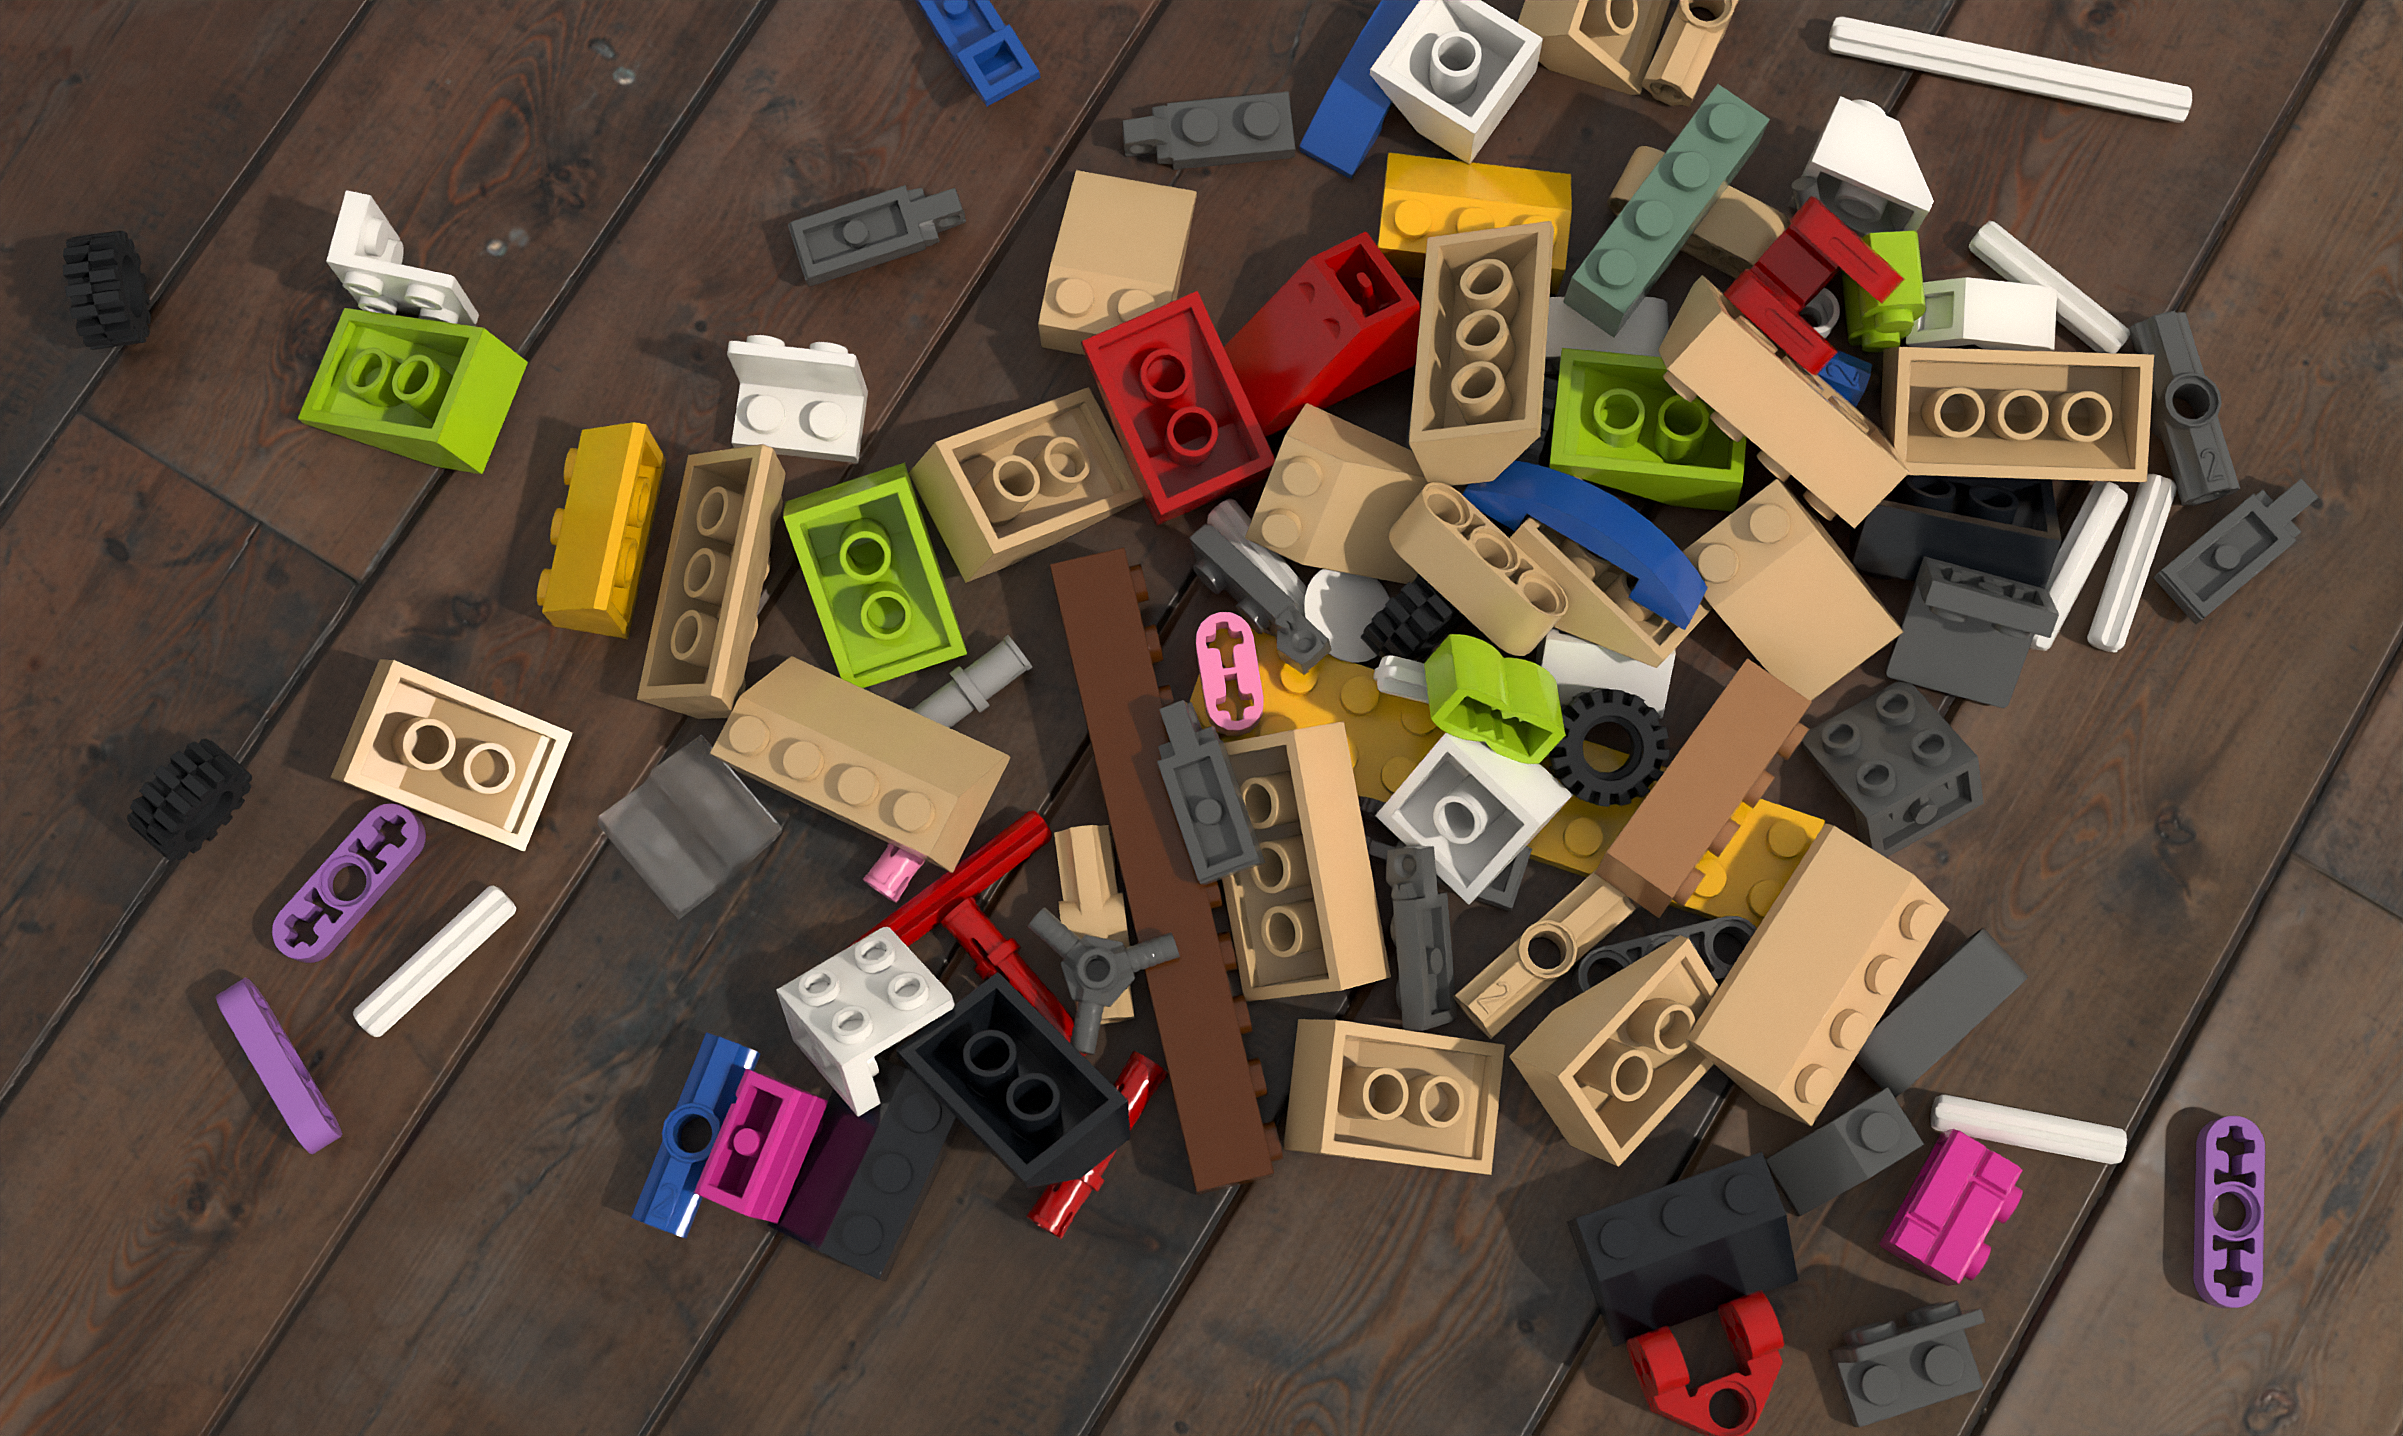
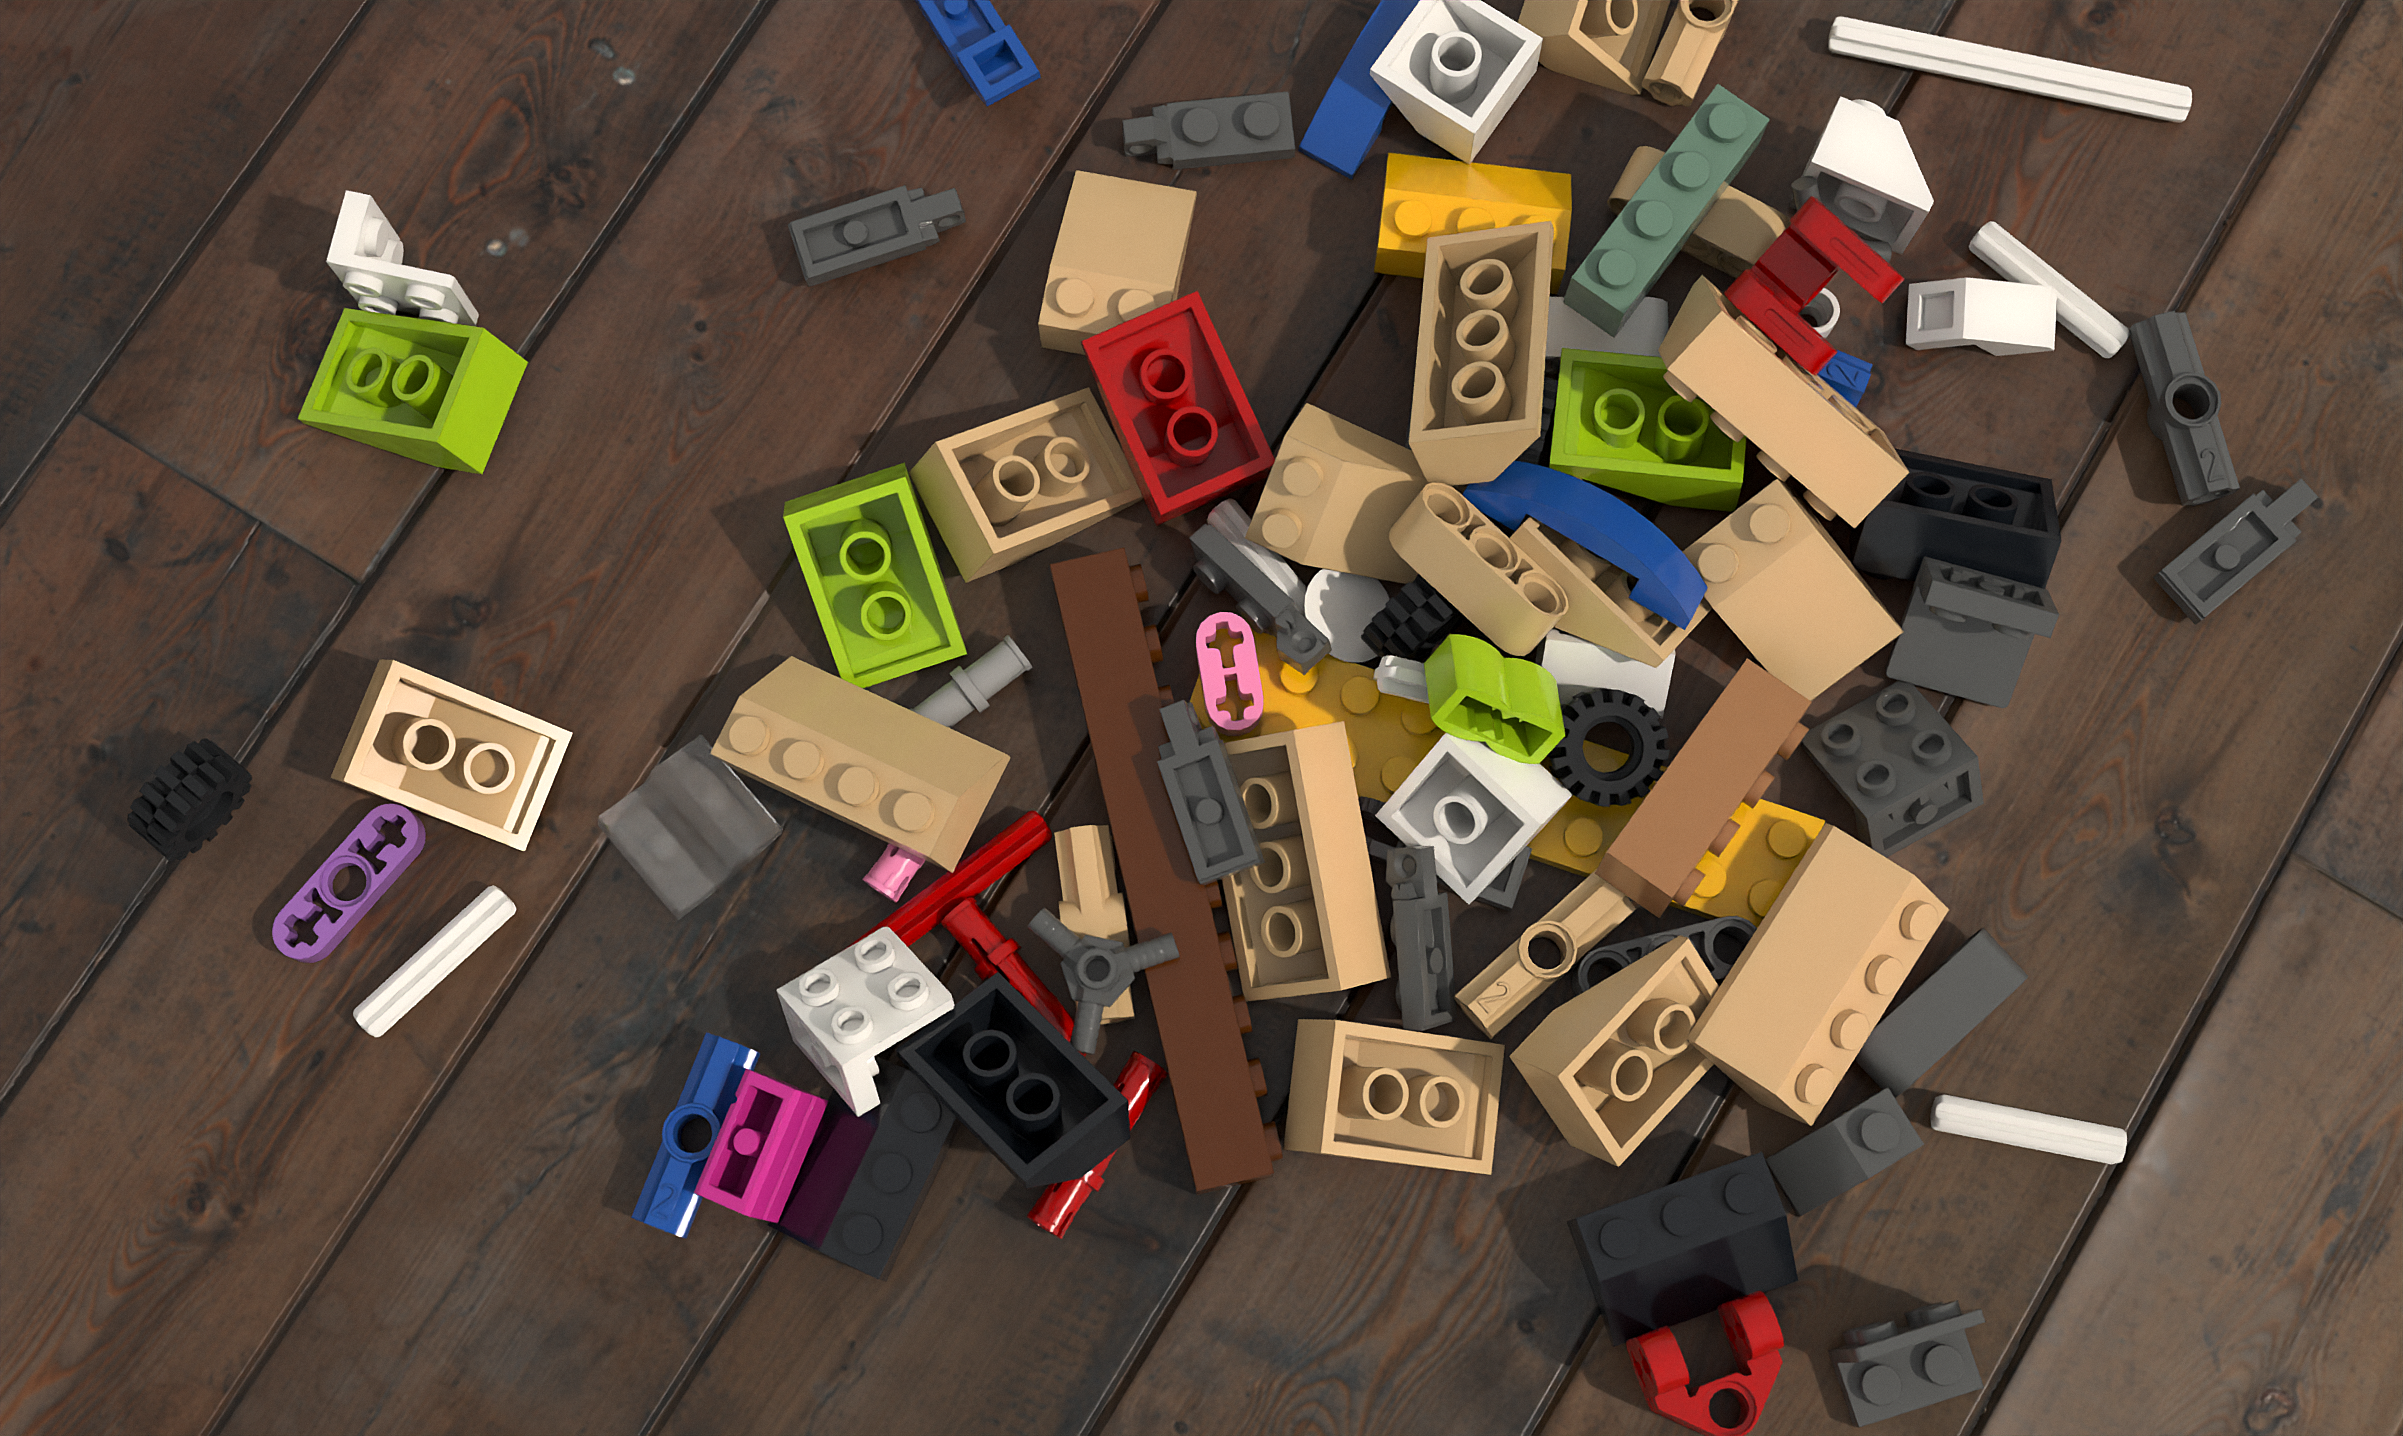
(106, 290): black tyre -> none
(279, 1065): medium lavender beam -> none
(603, 530): yellow slope -> none
(713, 581): tan slope -> none
(798, 398): white bracket -> none
(1326, 334): red slope -> none
(1886, 324): lime brick -> none
(1953, 1209): dark pink brick -> none
(2018, 413): tan slope -> none
(2081, 551): white axle -> none
(2132, 563): white axle -> none
(2247, 1261): medium lavender beam -> none

